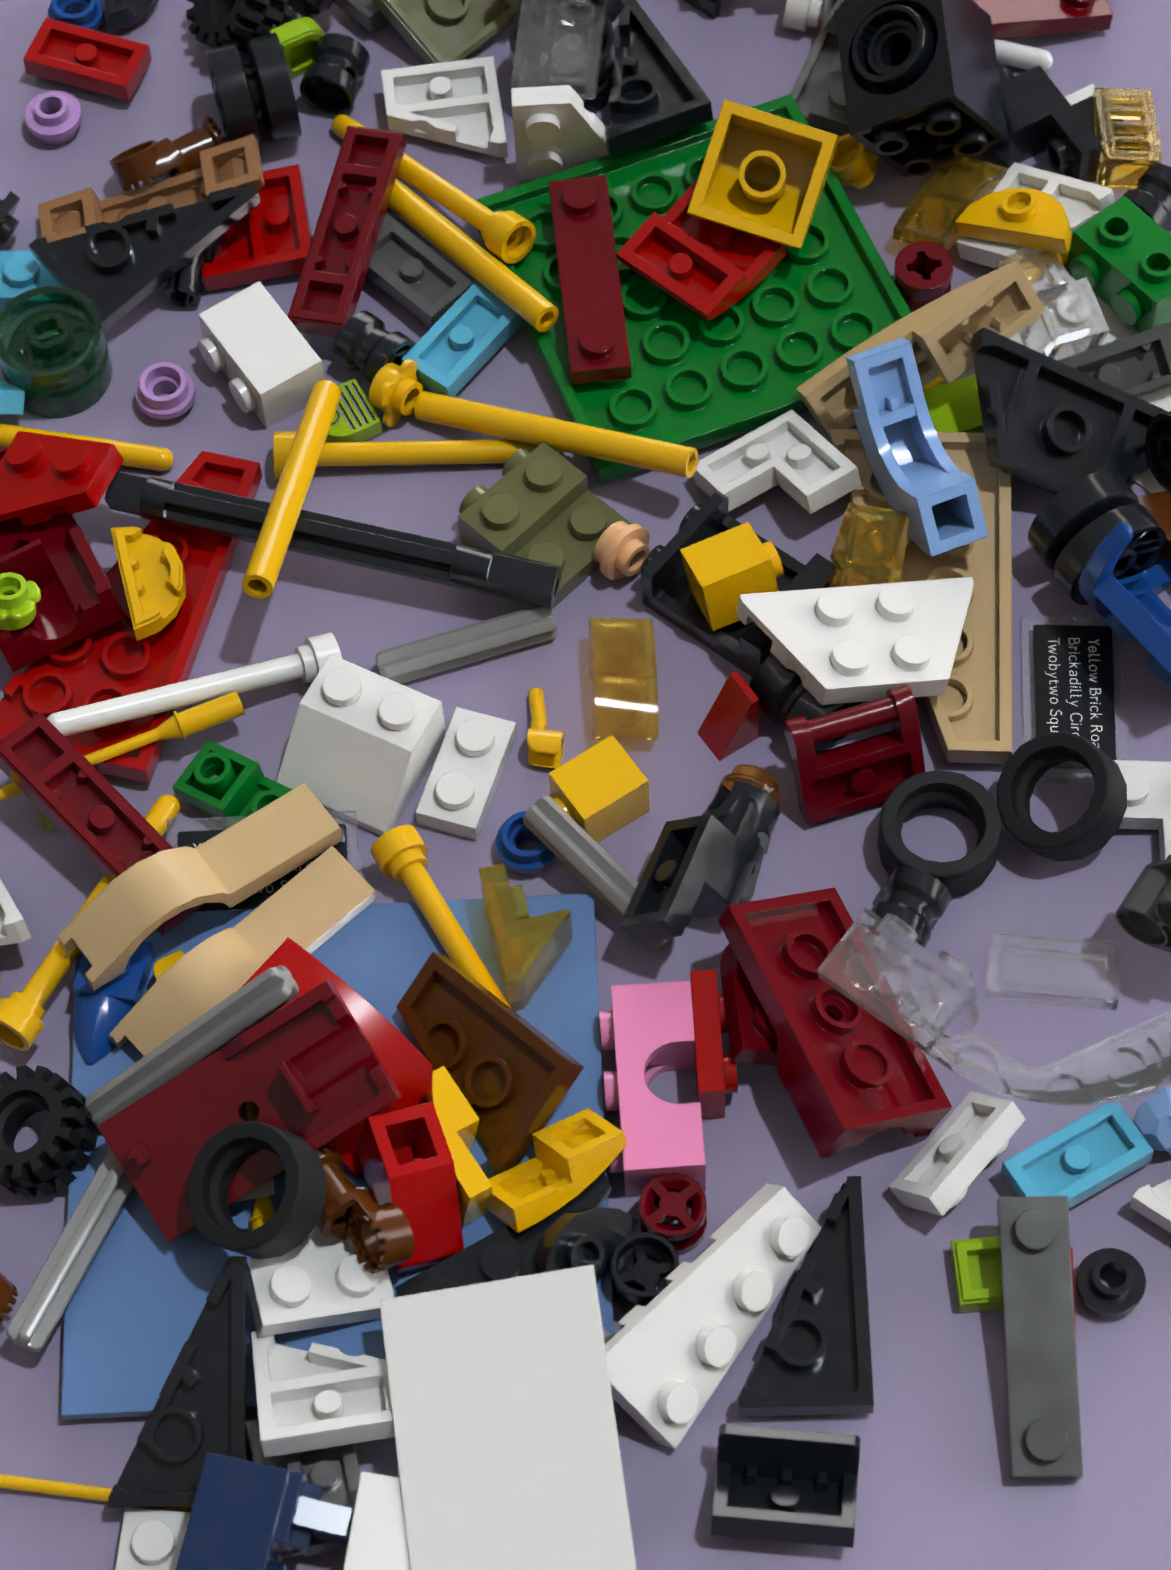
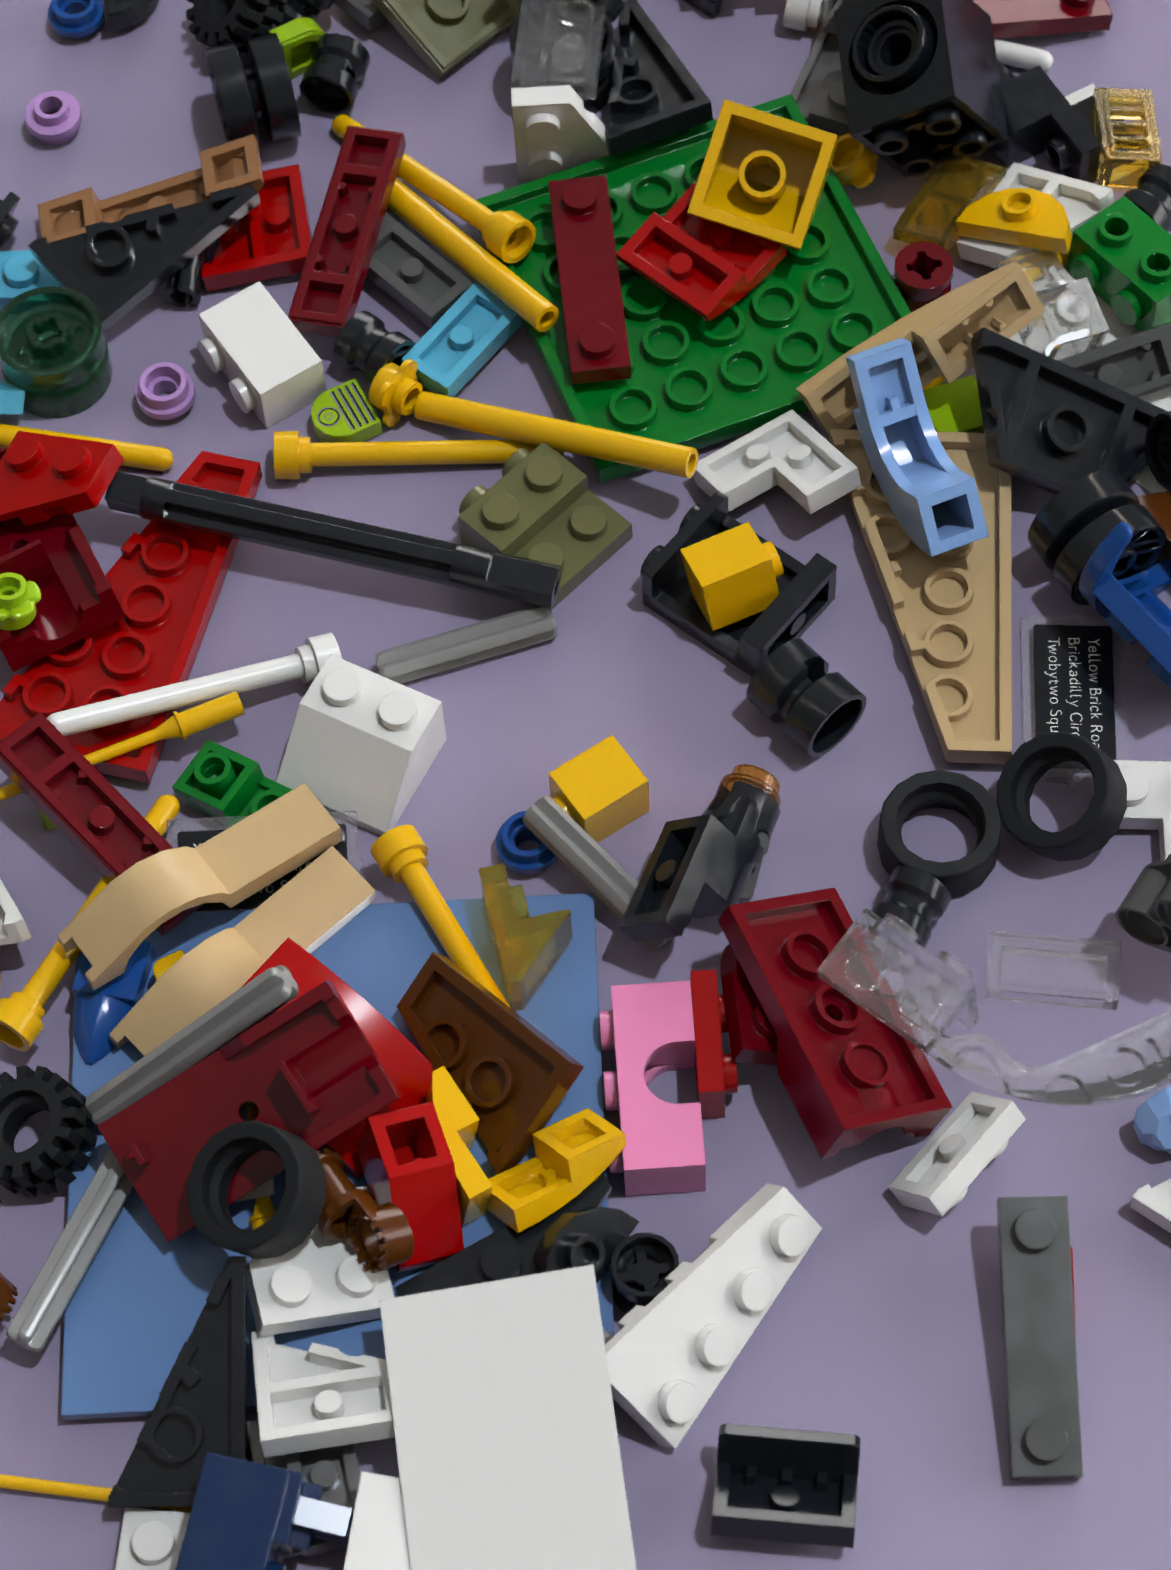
(87, 59): red plate -> none
(151, 579): yellow plate -> none
(165, 156): reddish brown connector -> none
(291, 490): yellow piece -> none
(448, 104): white wing -> none
(466, 773): white plate -> none
(544, 745): yellow hand -> none
(622, 550): light nougat plate -> none
(623, 679): clear yellow slope -> none
(674, 1198): dark red wheel -> none
(732, 718): red piece -> none
(821, 1343): black wing -> none
(860, 771): dark red plate -> none
(865, 637): white wing -> none
(869, 546): clear yellow slope -> none
(976, 1274): lime tile -> none
(1080, 1157): medium azure plate -> none
(1107, 1300): black plate -> none

